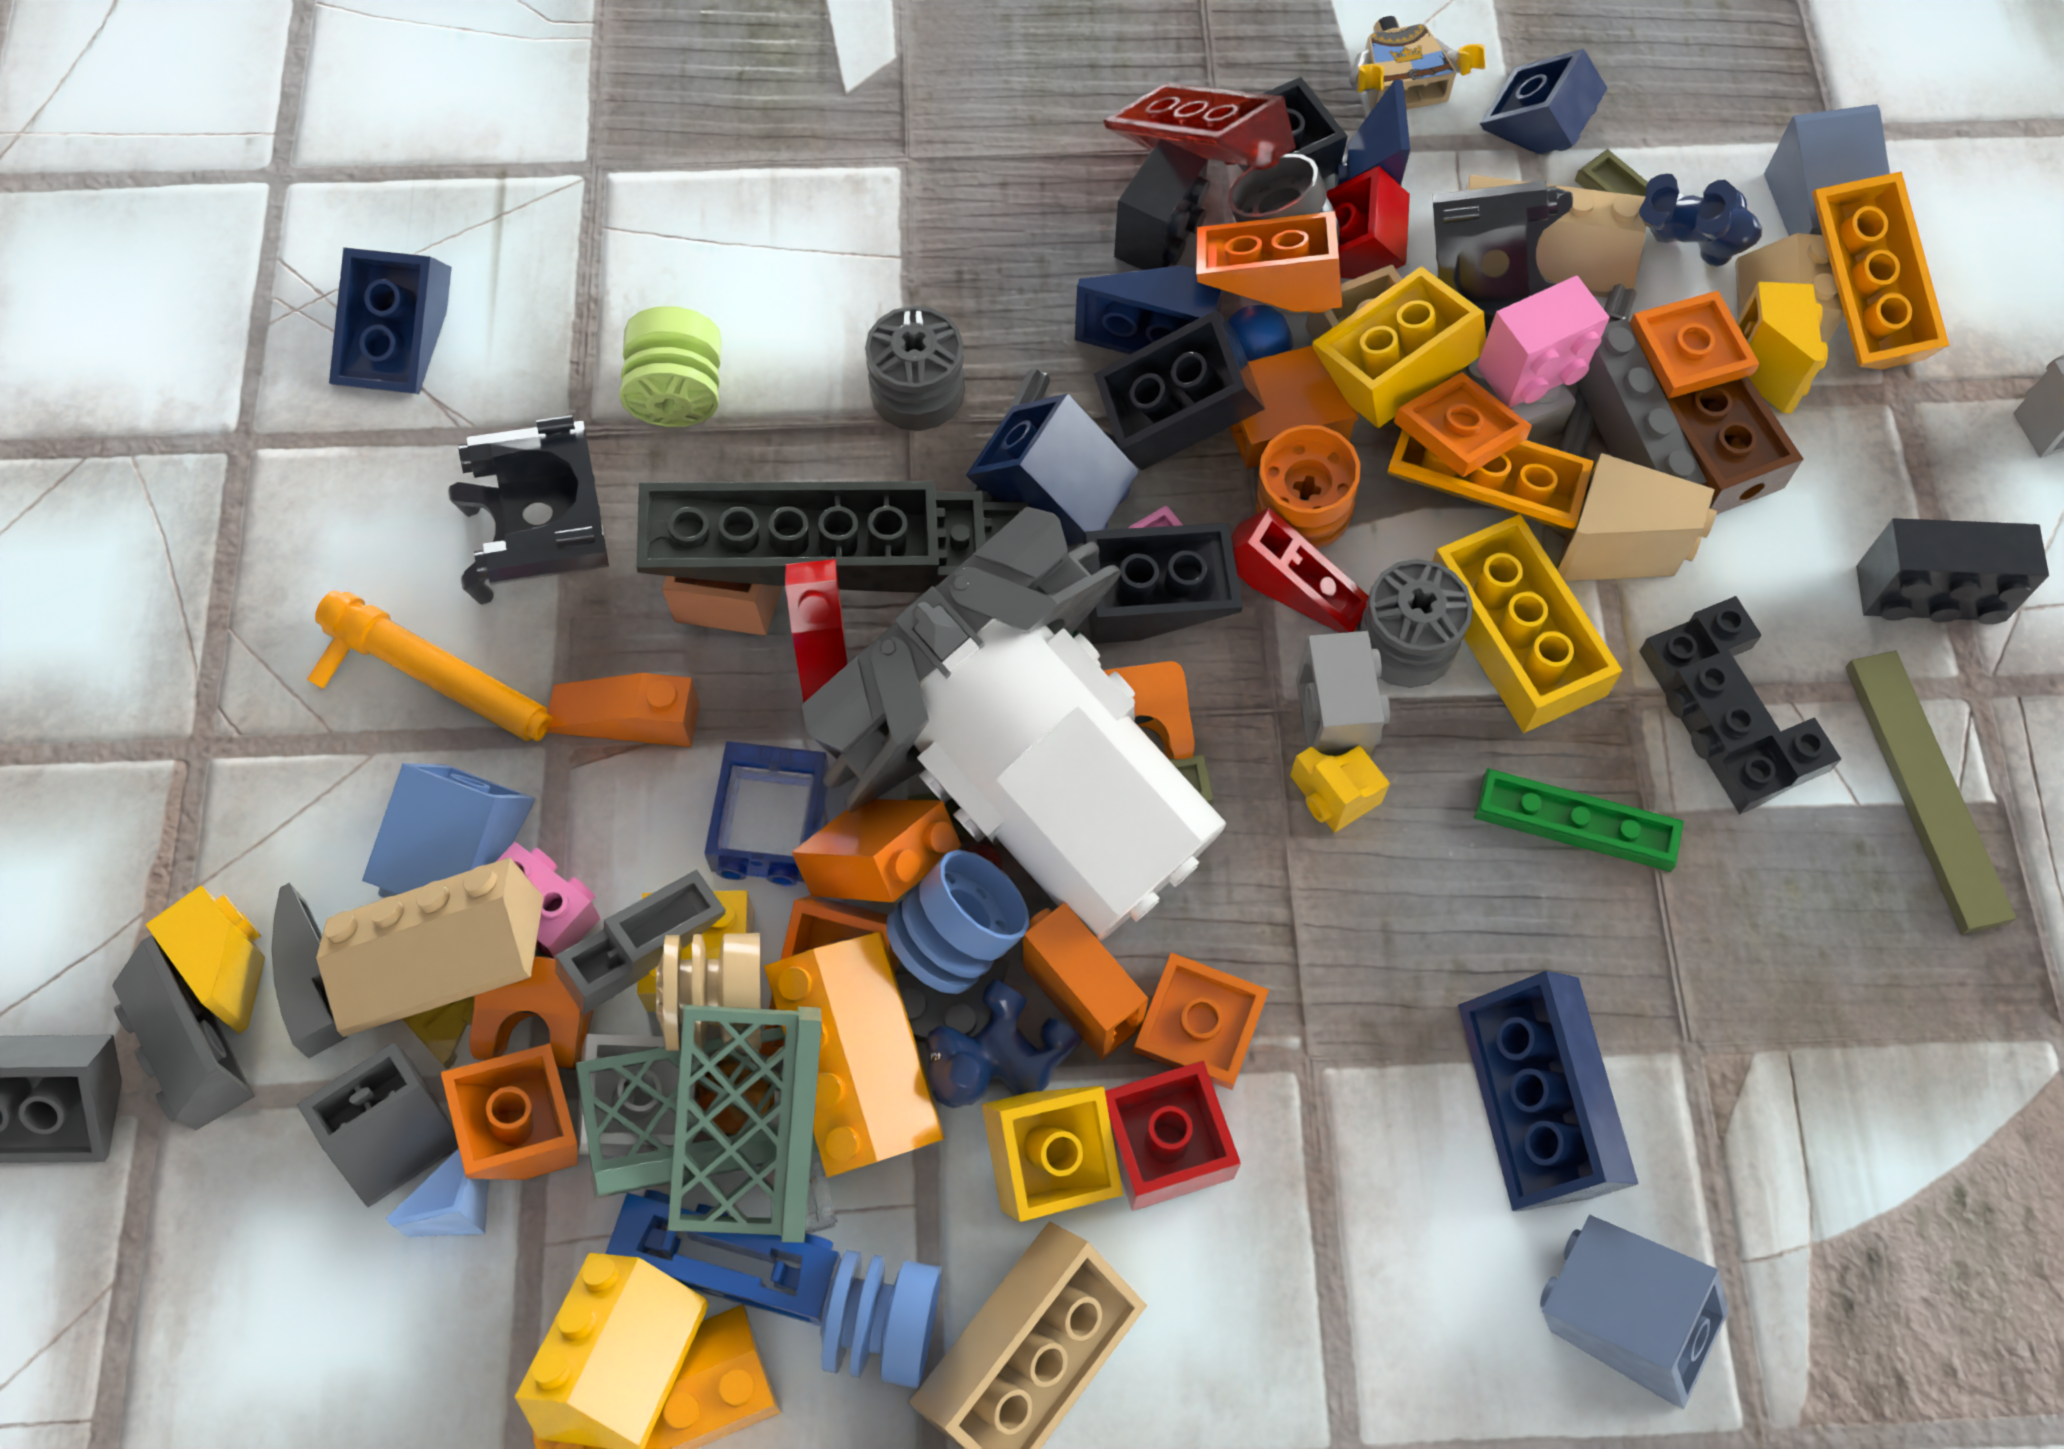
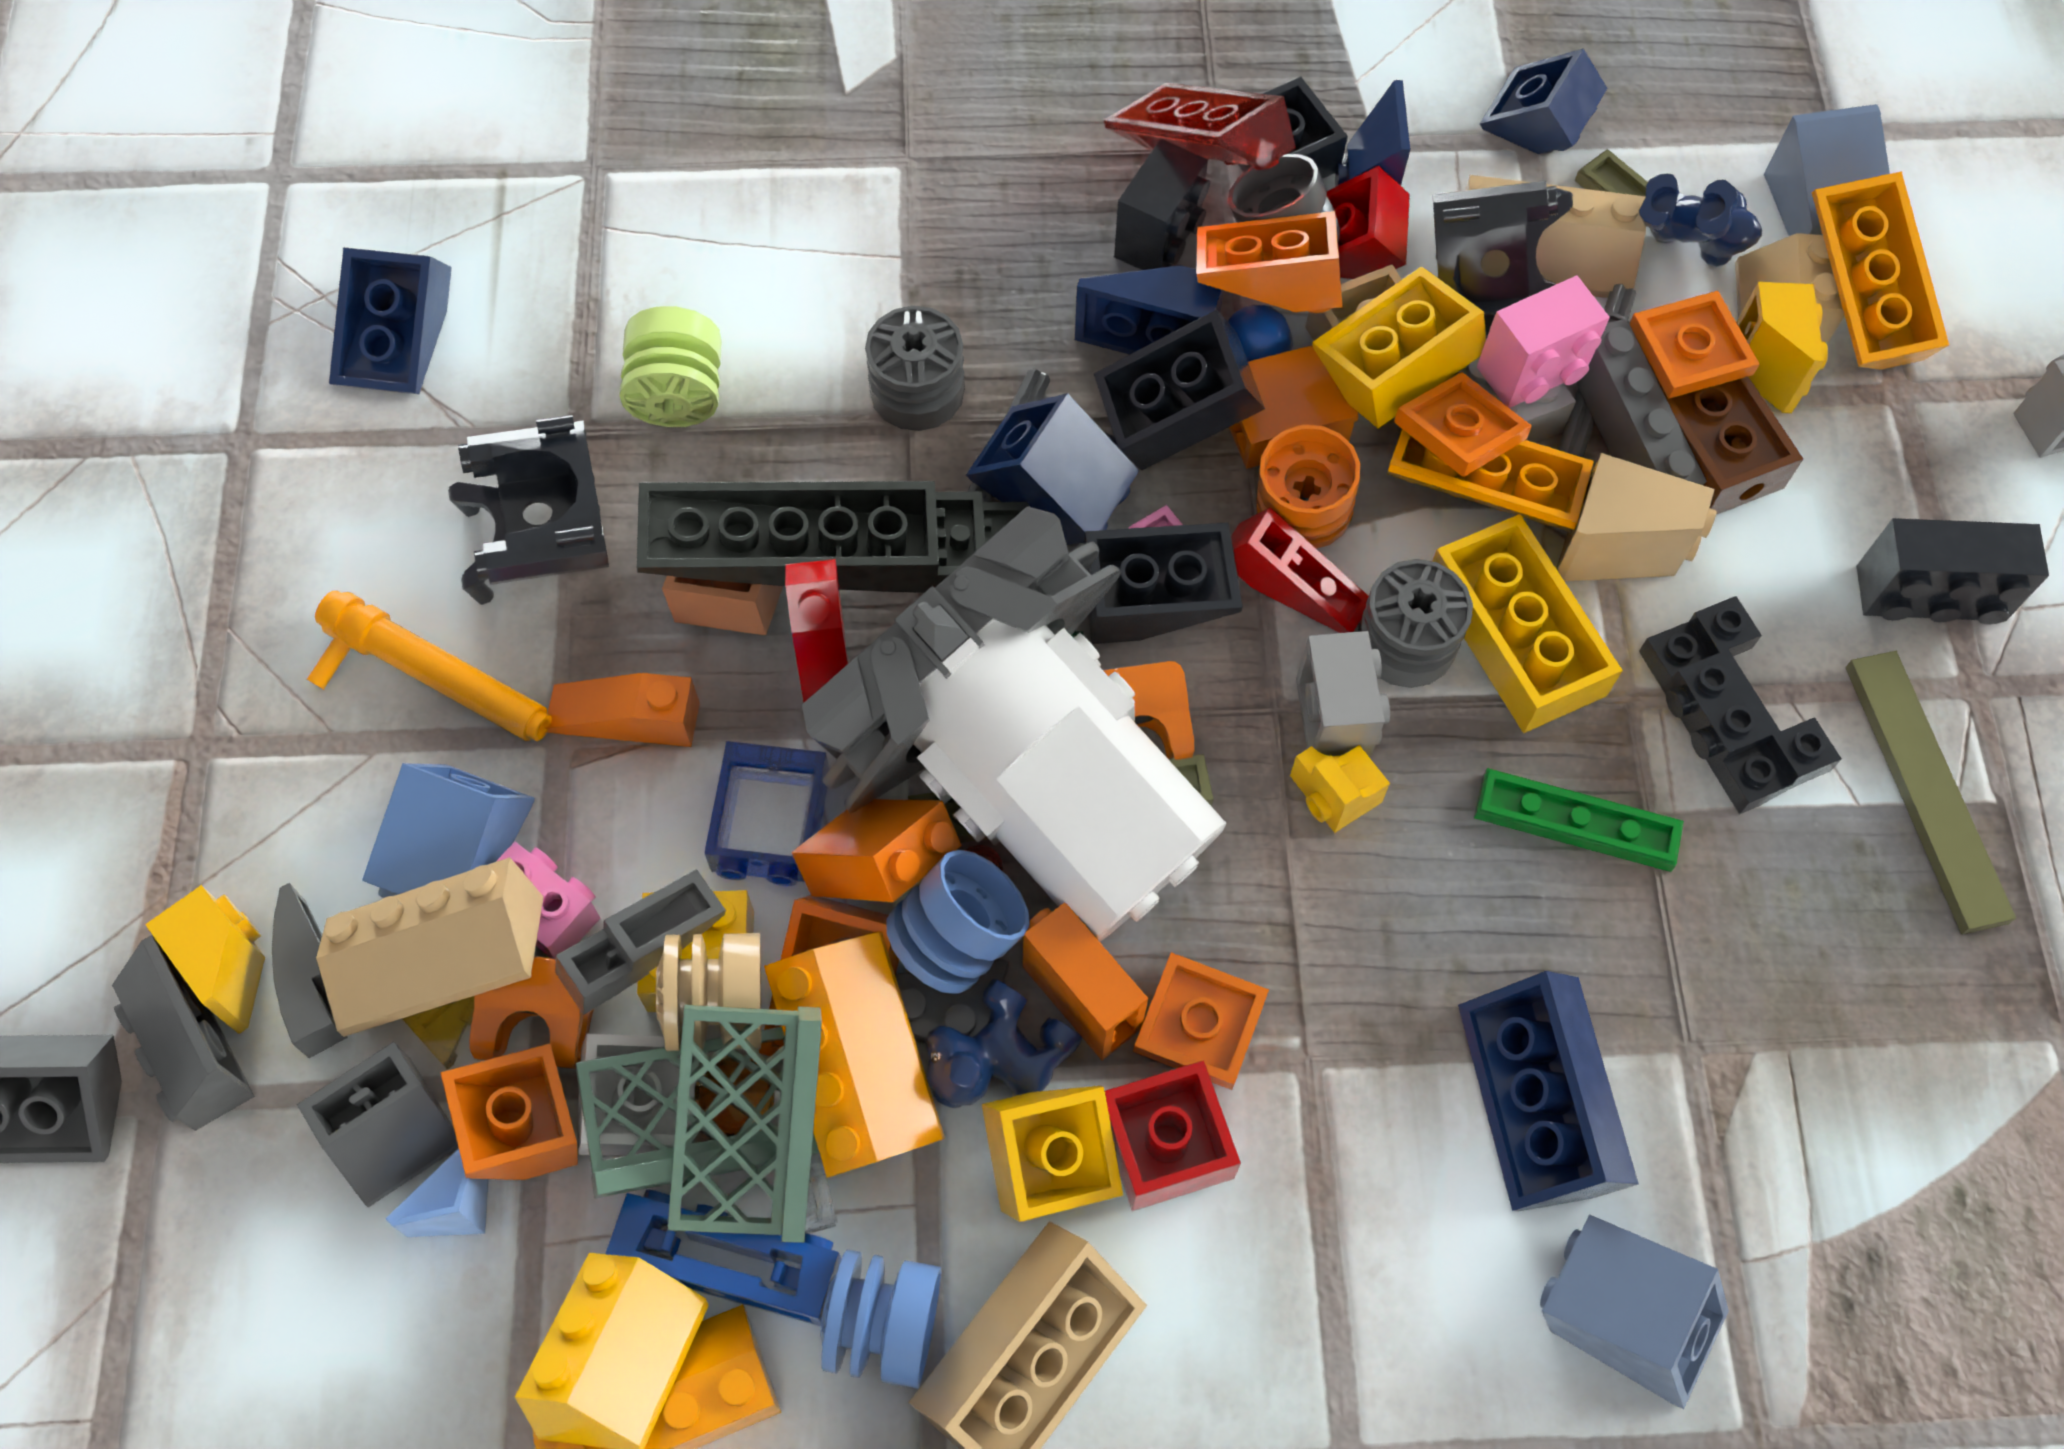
(1416, 58): torso -> none

